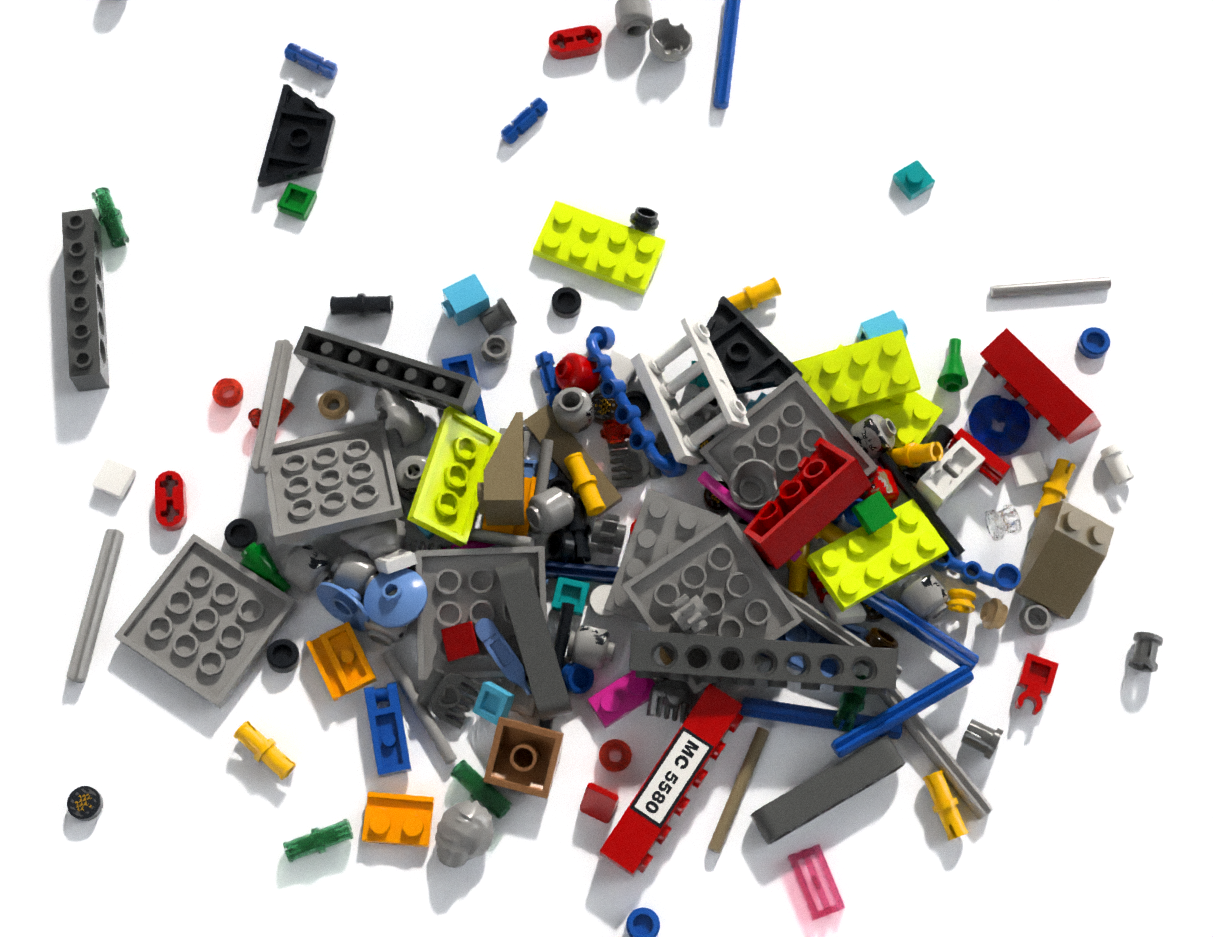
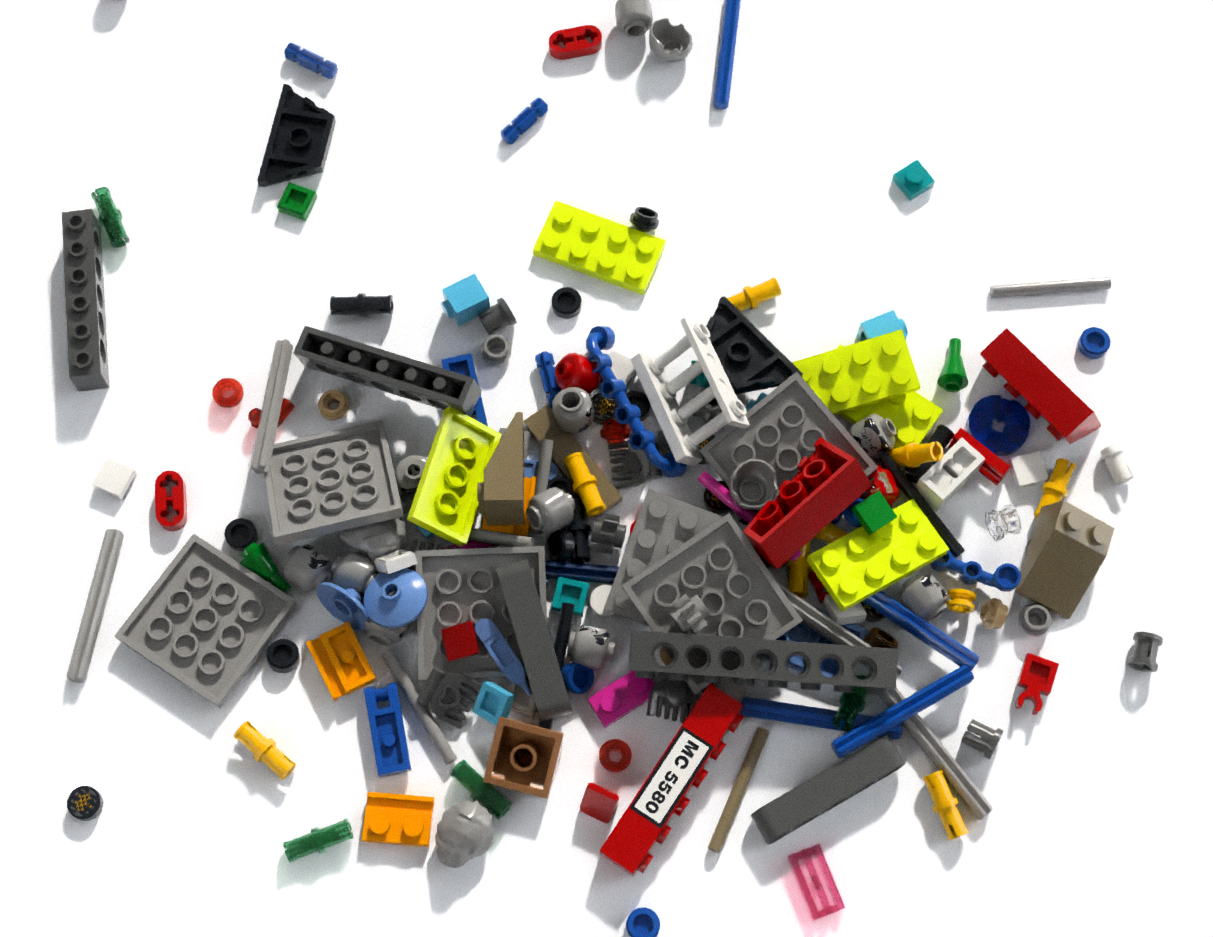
(400, 415): light grey hair -> none

